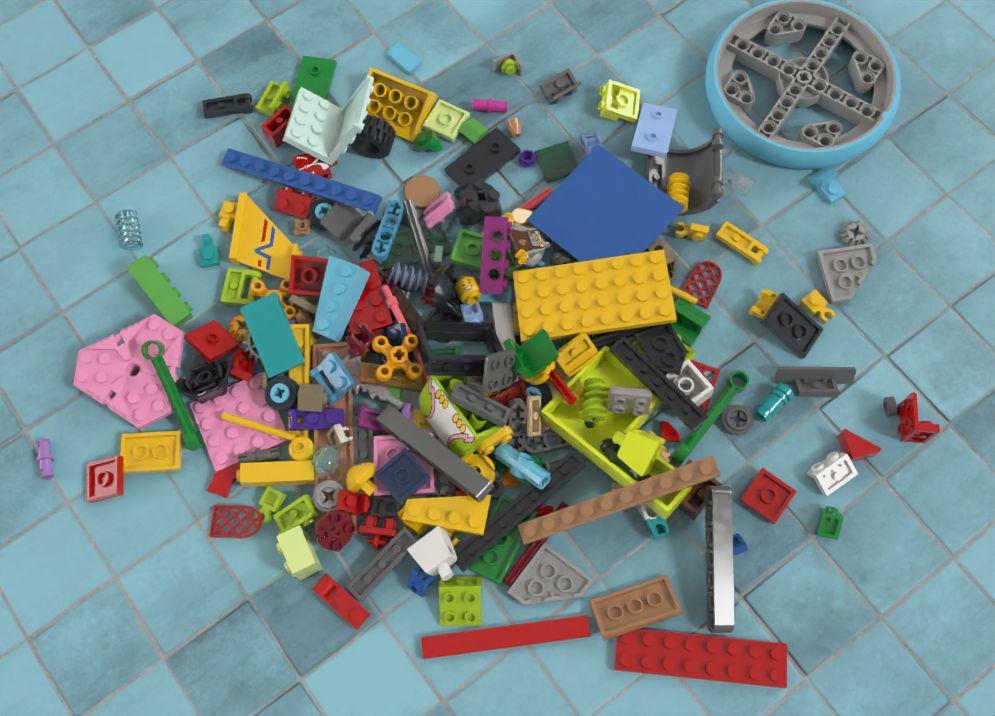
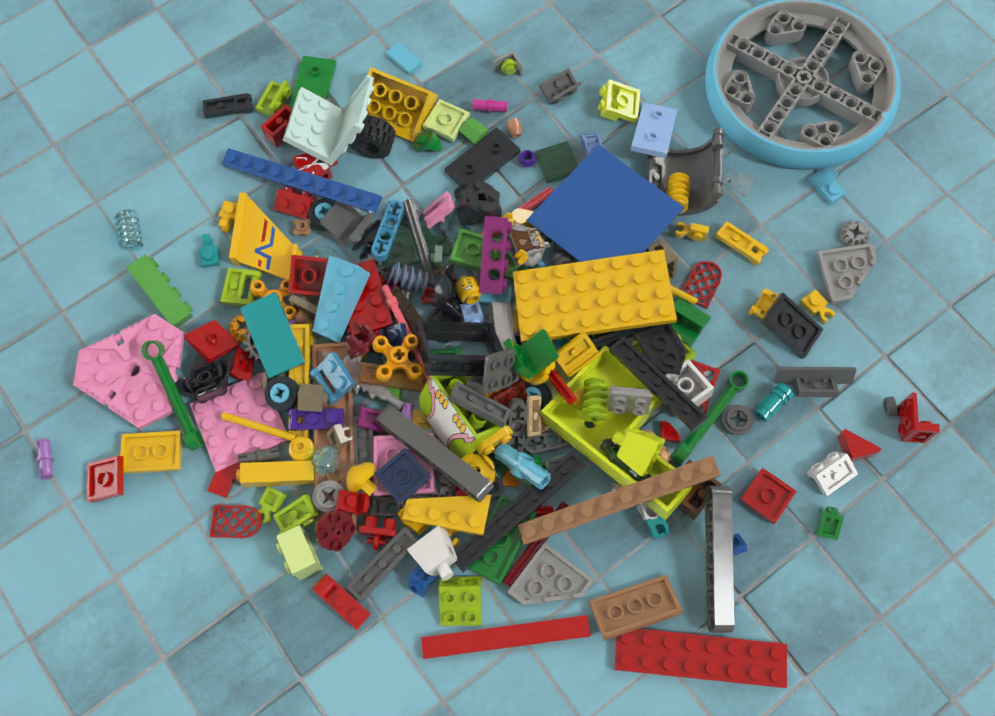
(422, 191): medium nougat tile -> none

